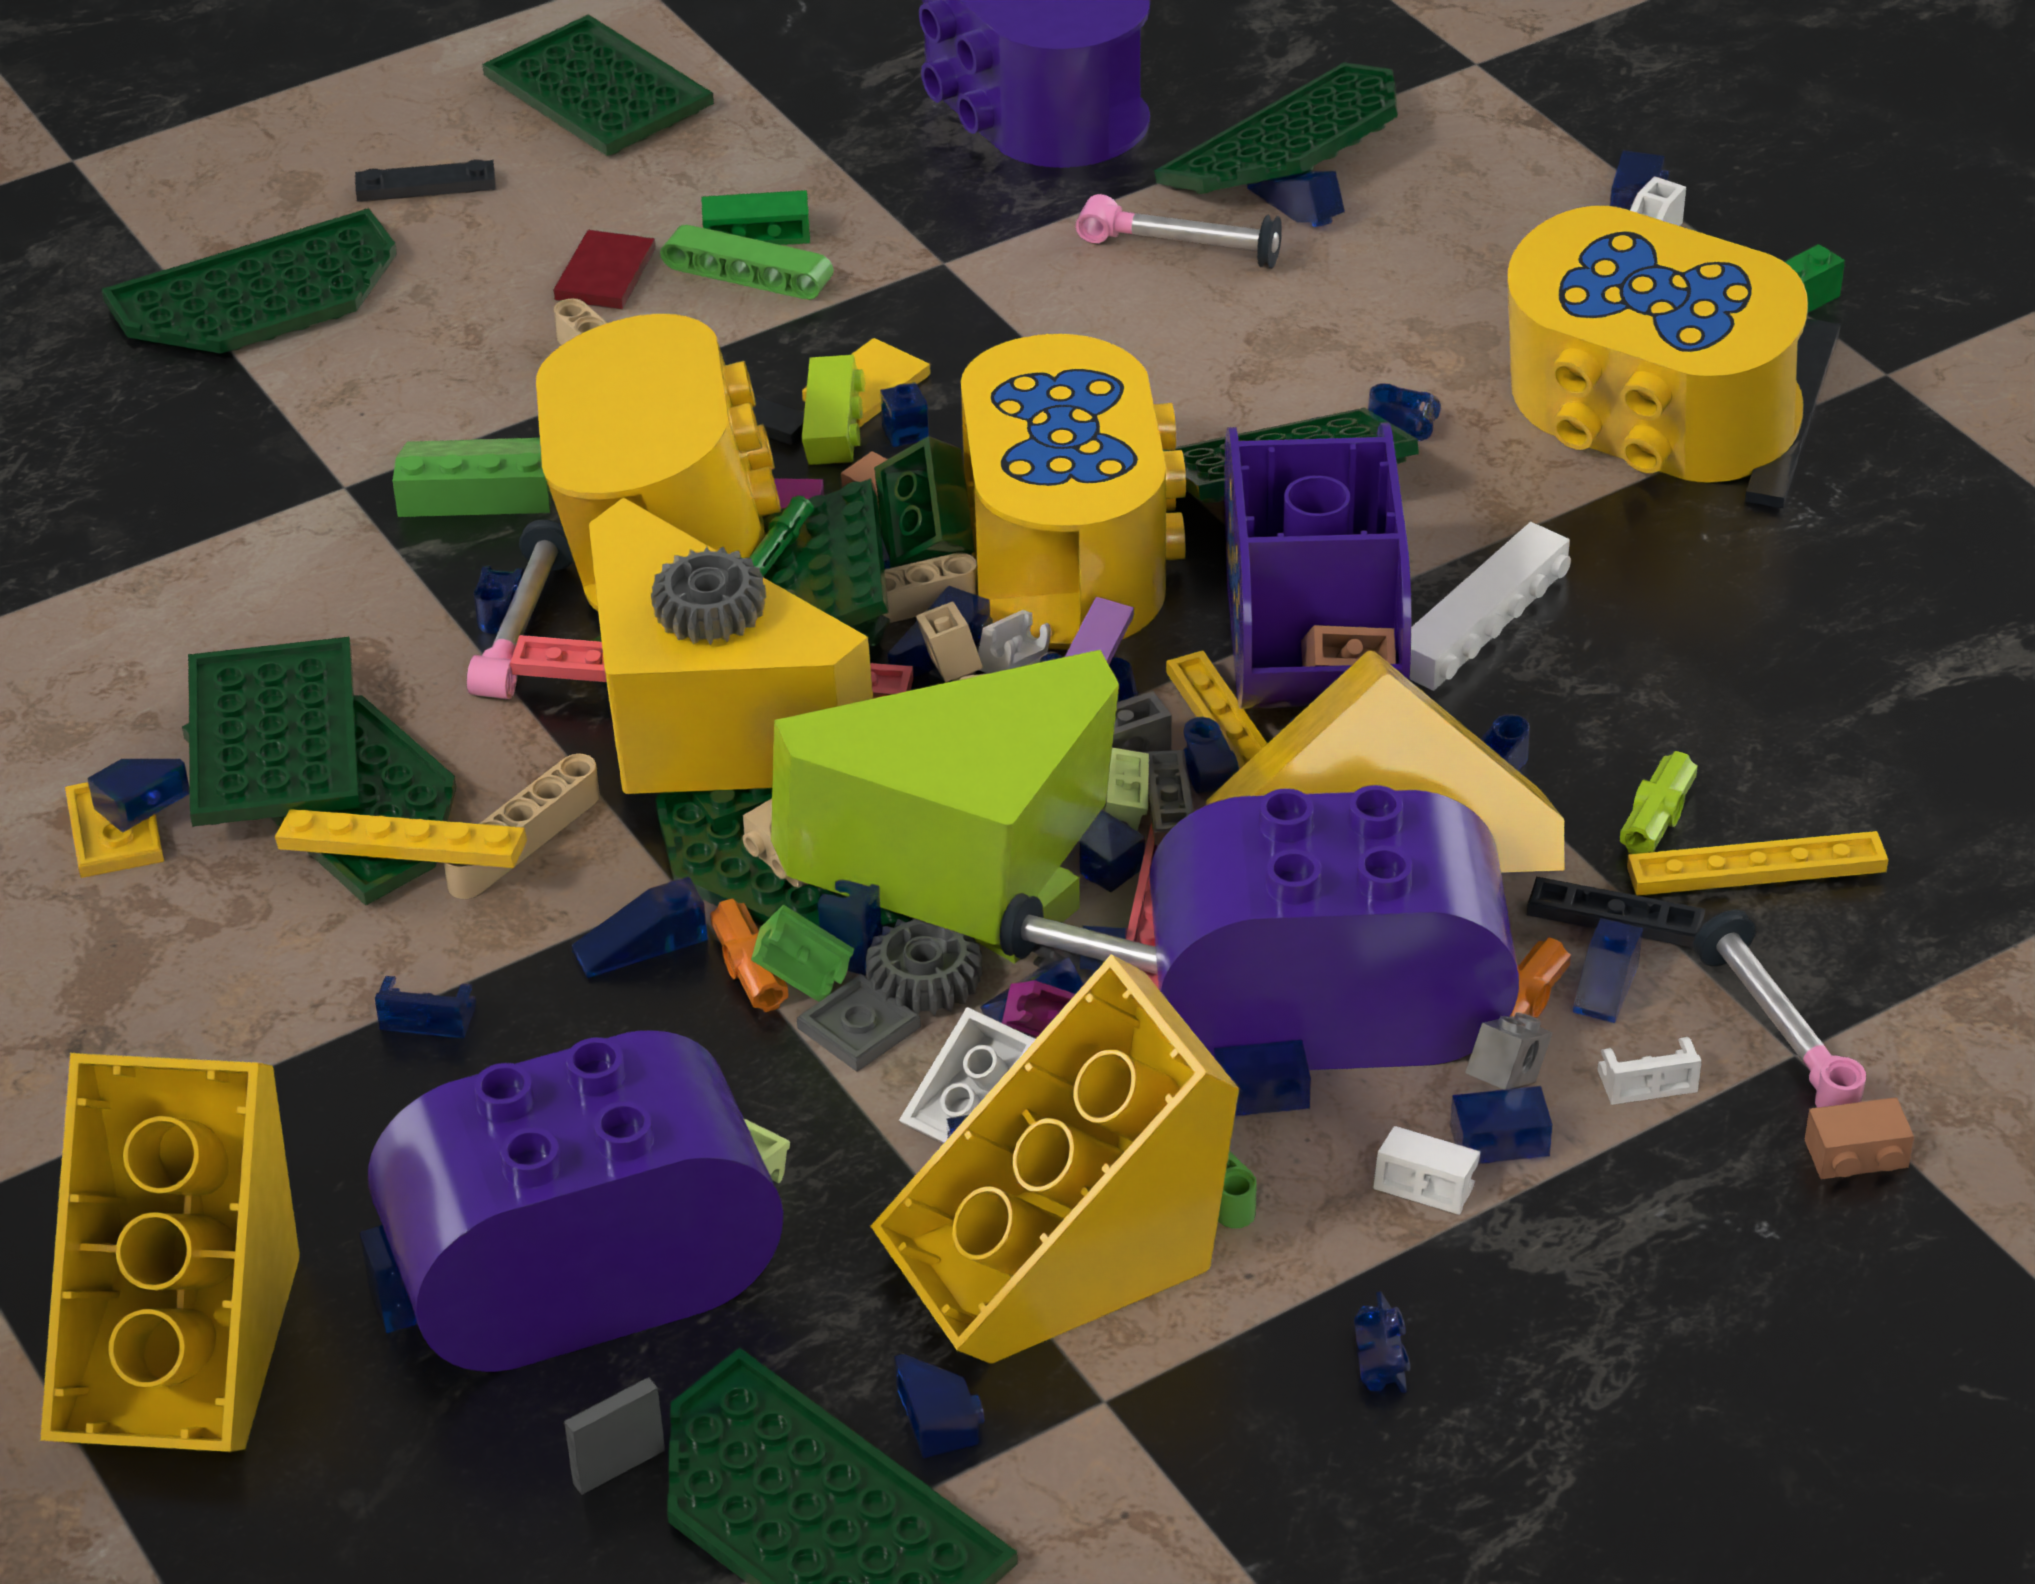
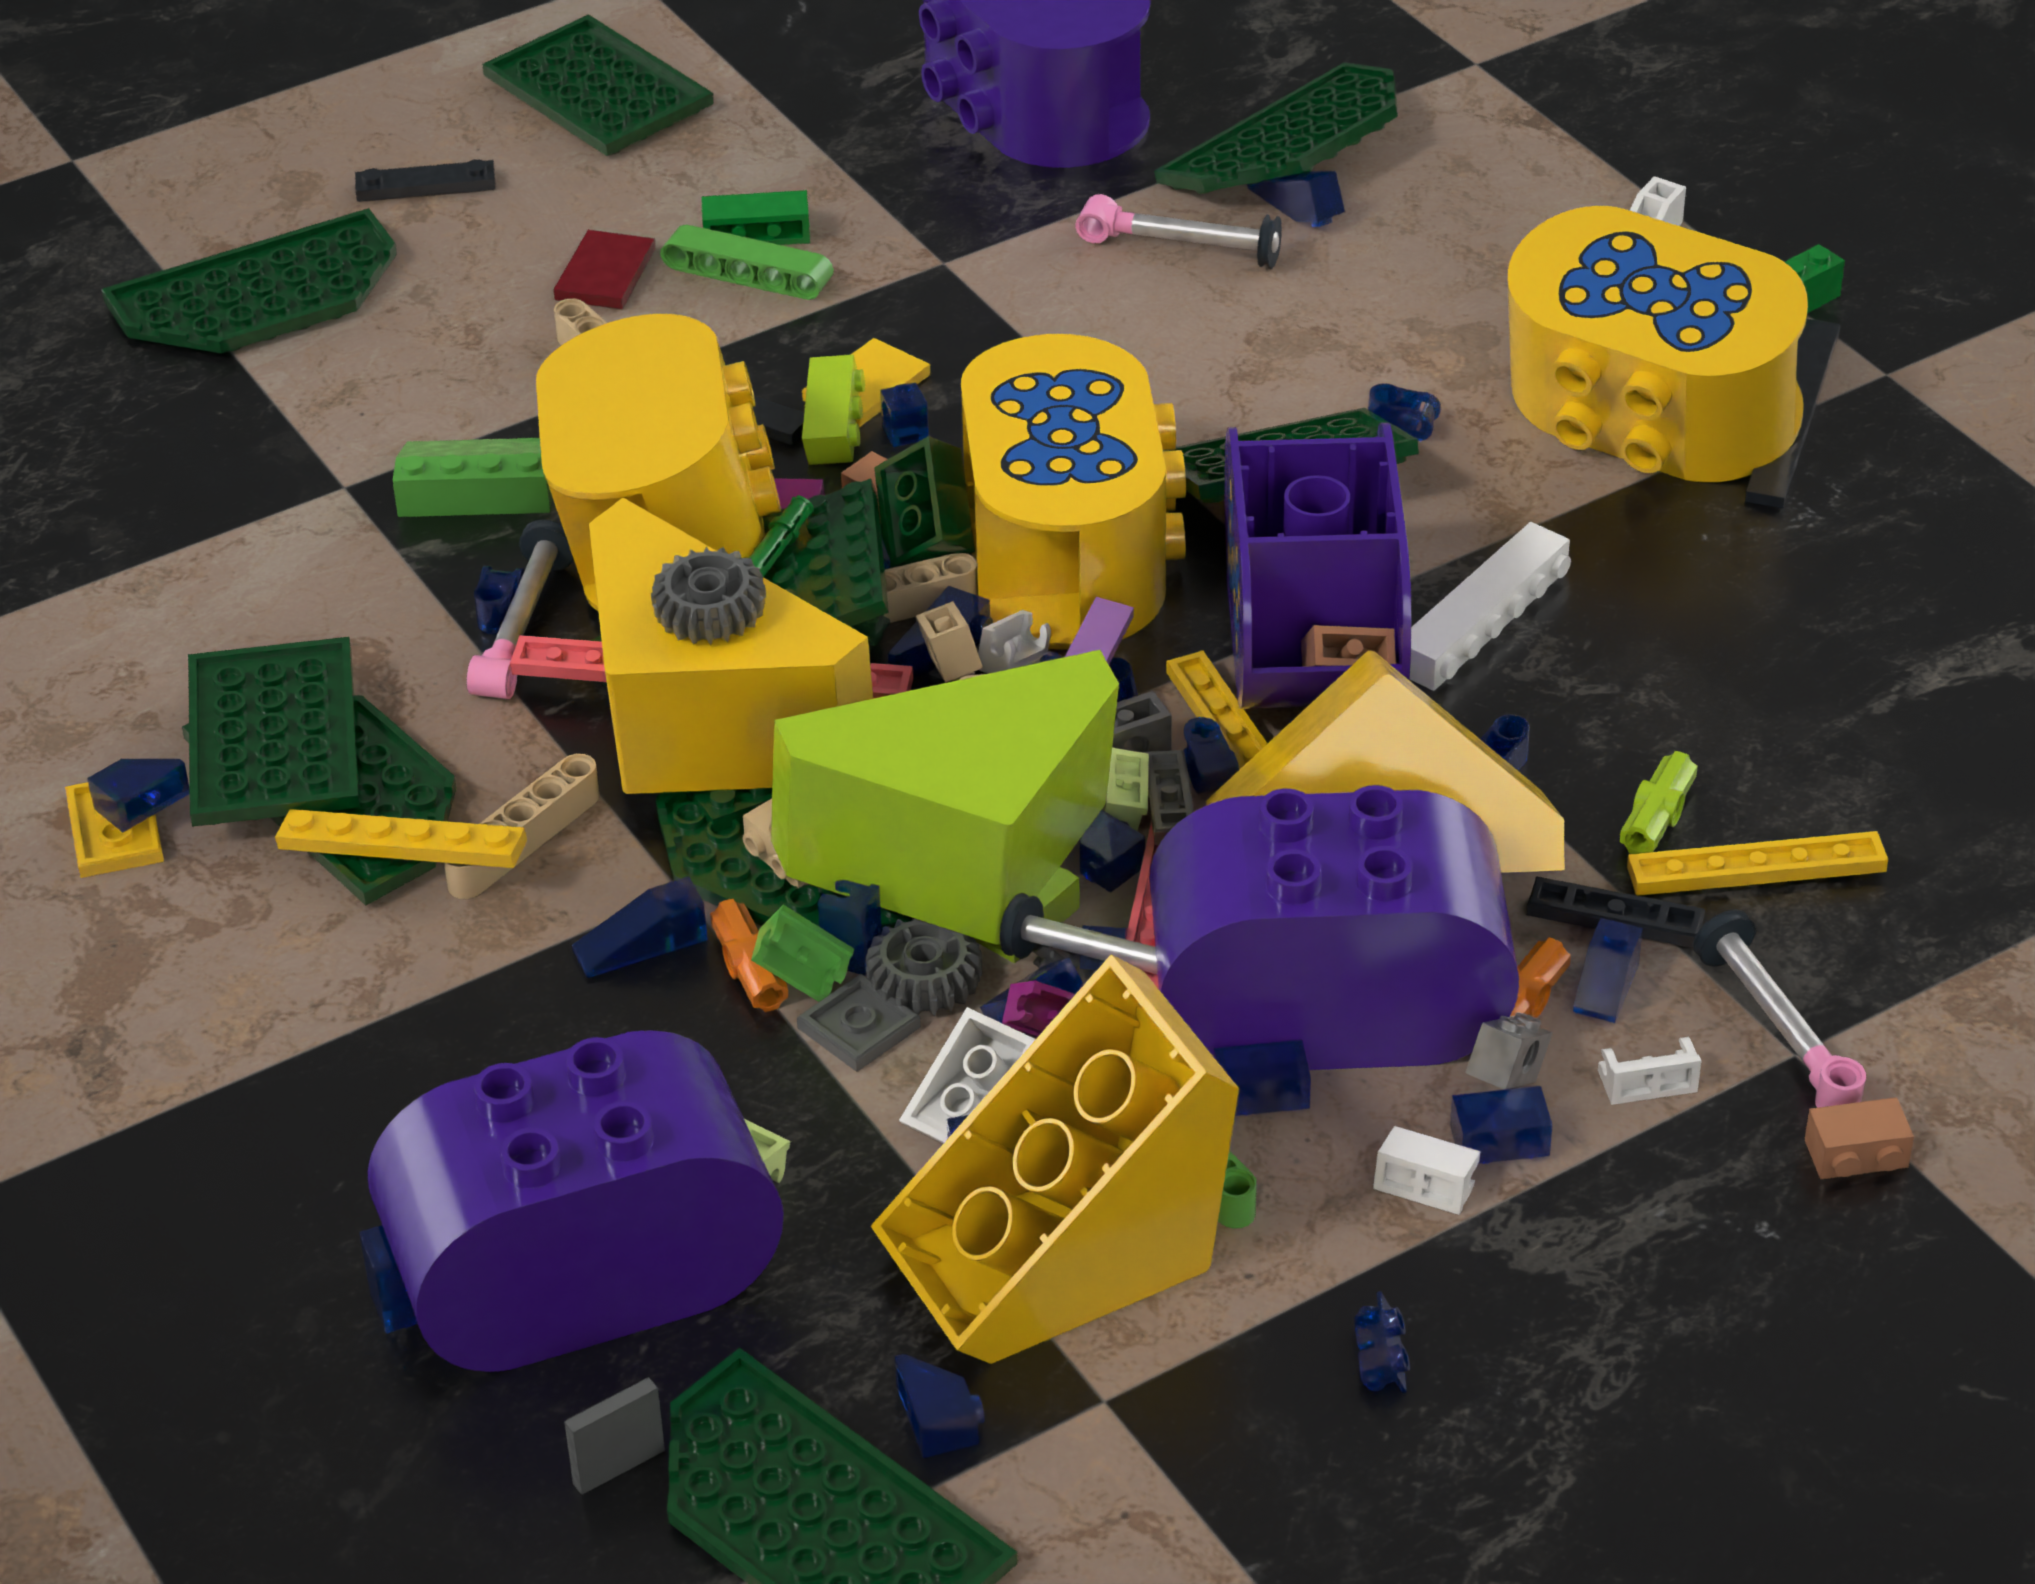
(167, 1253): yellow slope -> none
(425, 1011): clear blue hinge -> none
(1633, 174): clear blue slope -> none

